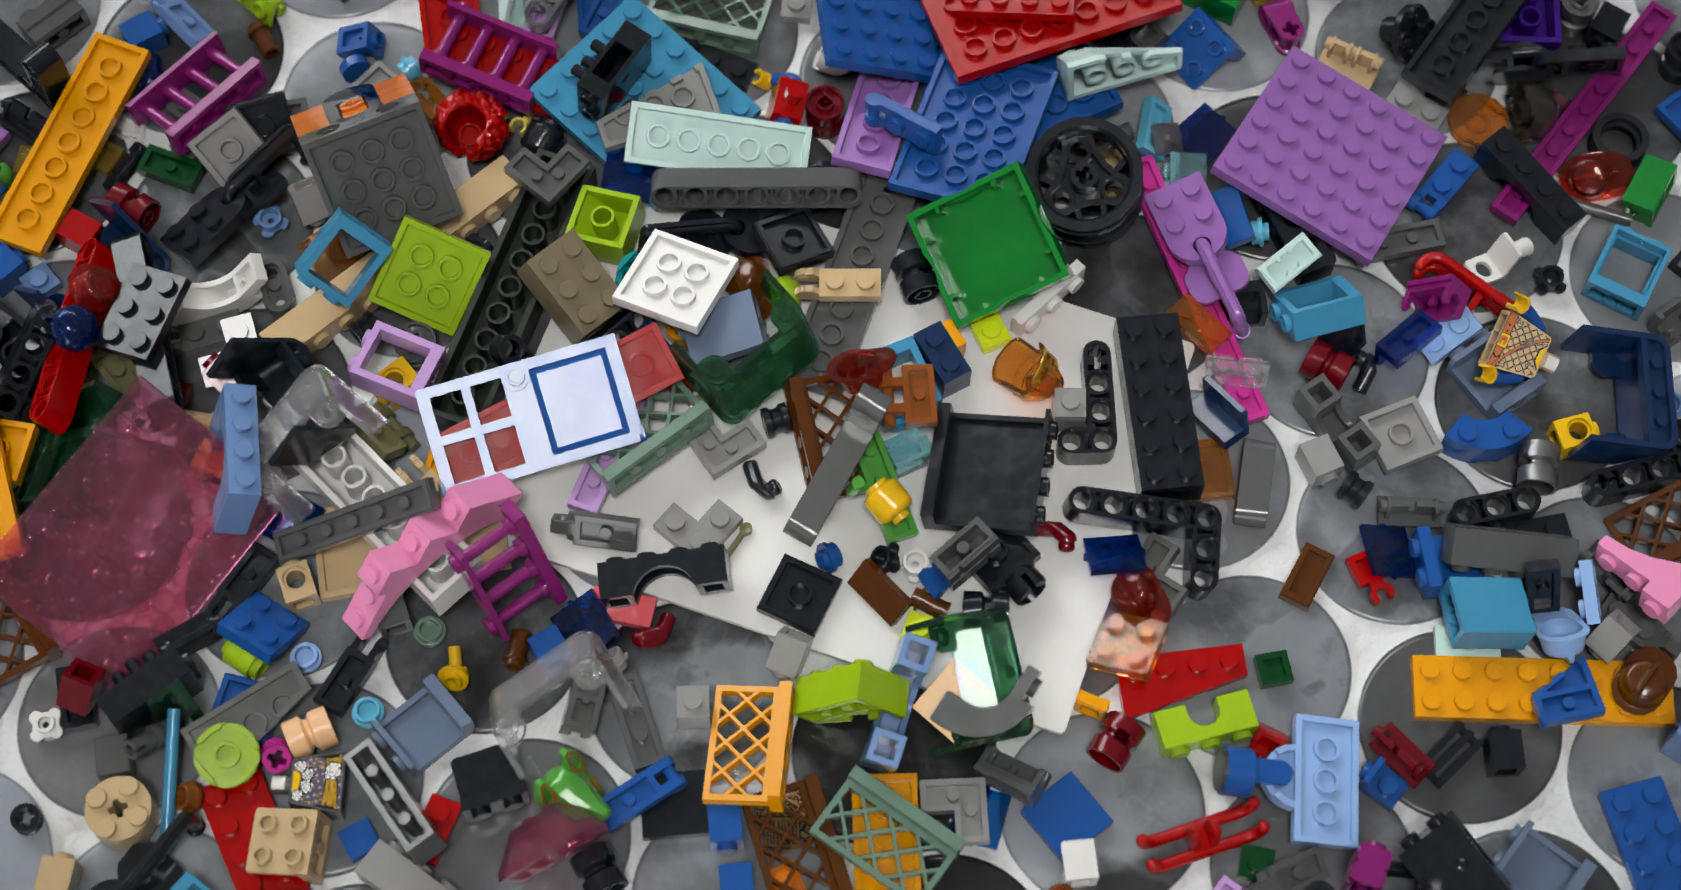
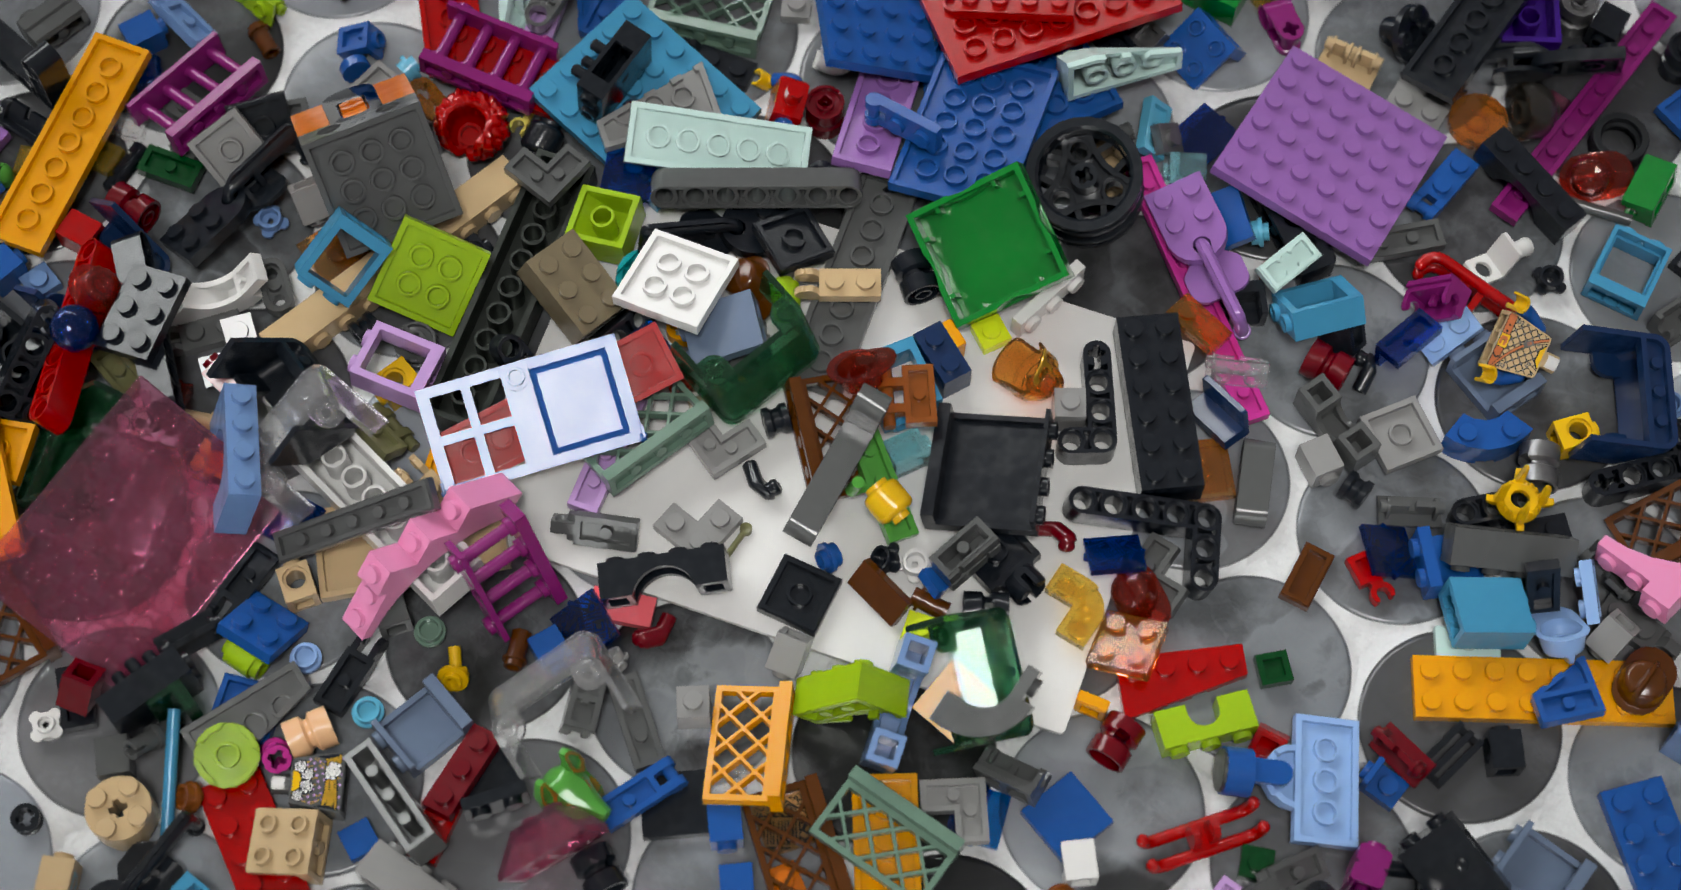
(461, 773): none -> dark red plate
(1084, 603): none -> clear yellow plate
(1531, 509): none -> yellow piece

